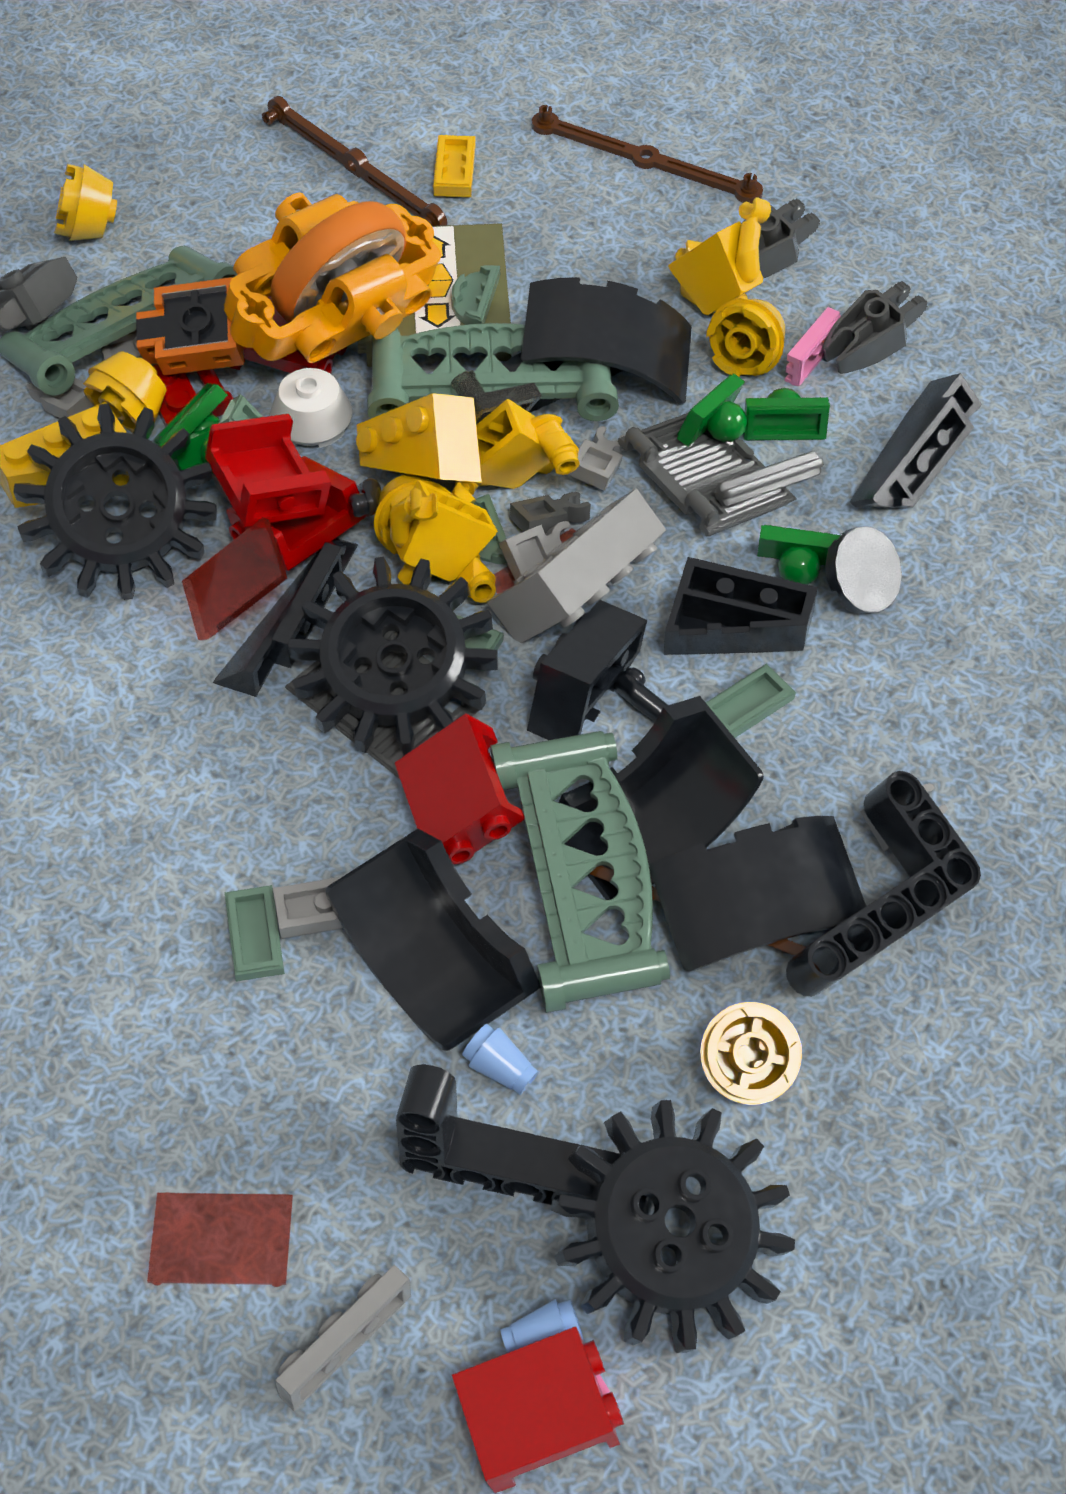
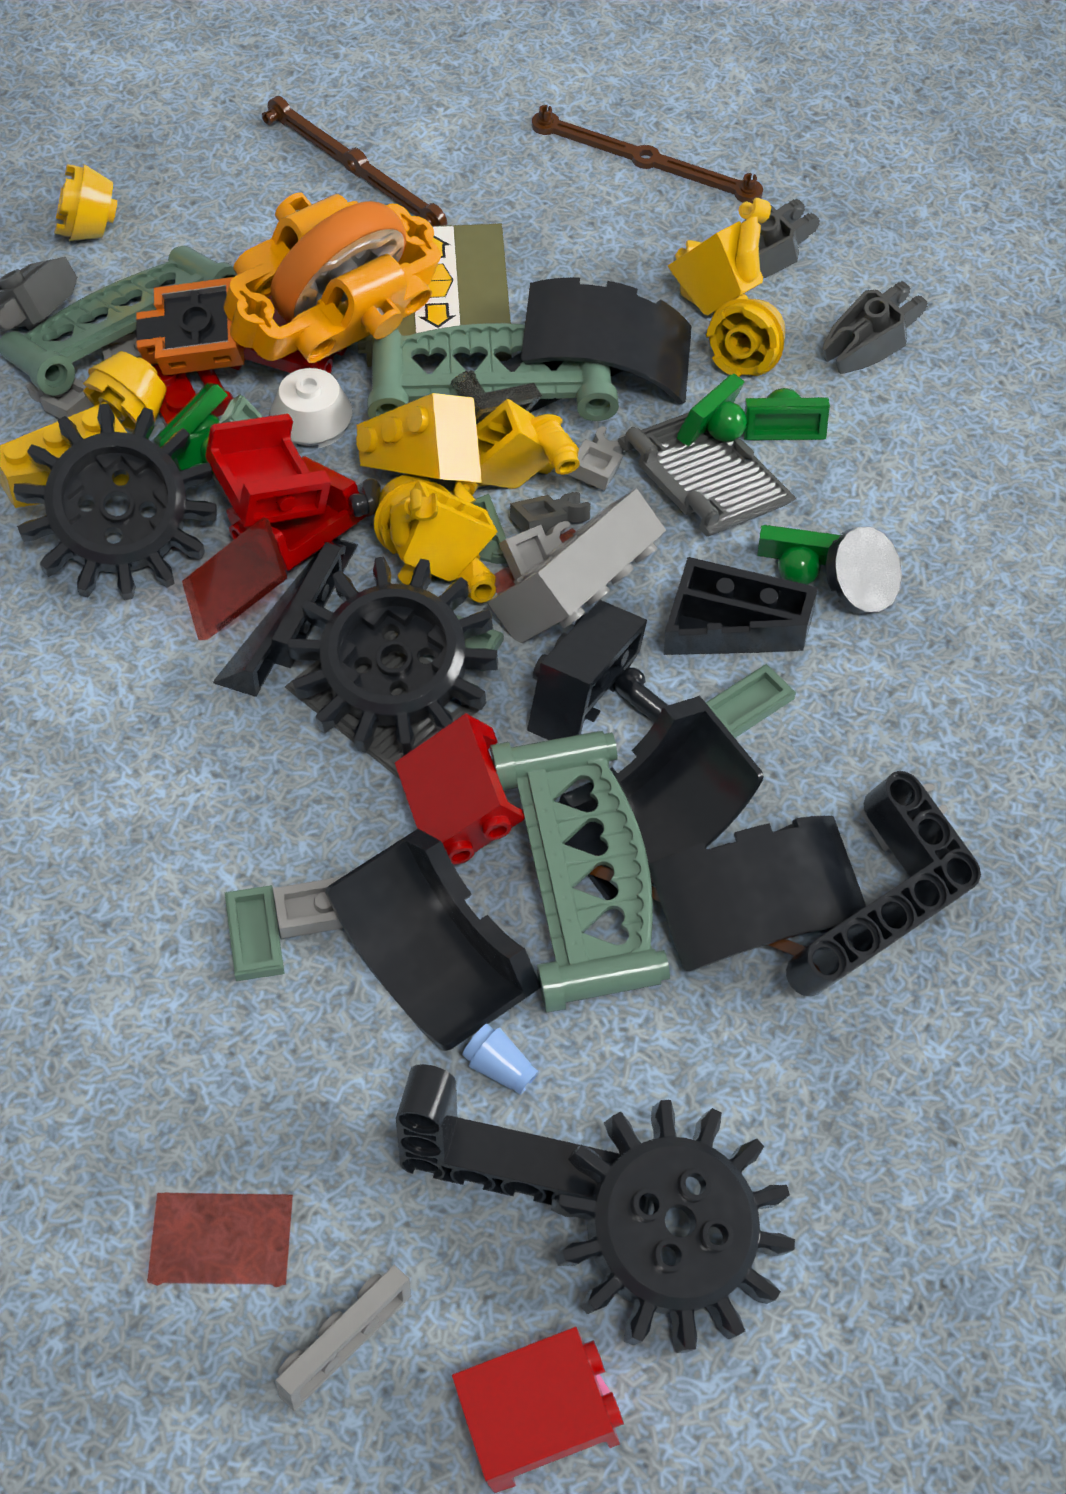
(454, 166): yellow plate -> none
(474, 294): sand green tile -> none
(540, 1324): light blue cone -> none
(751, 1053): cone -> none
(768, 478): axle -> none
(809, 348): bright pink tile -> none
(920, 445): black wedge -> none

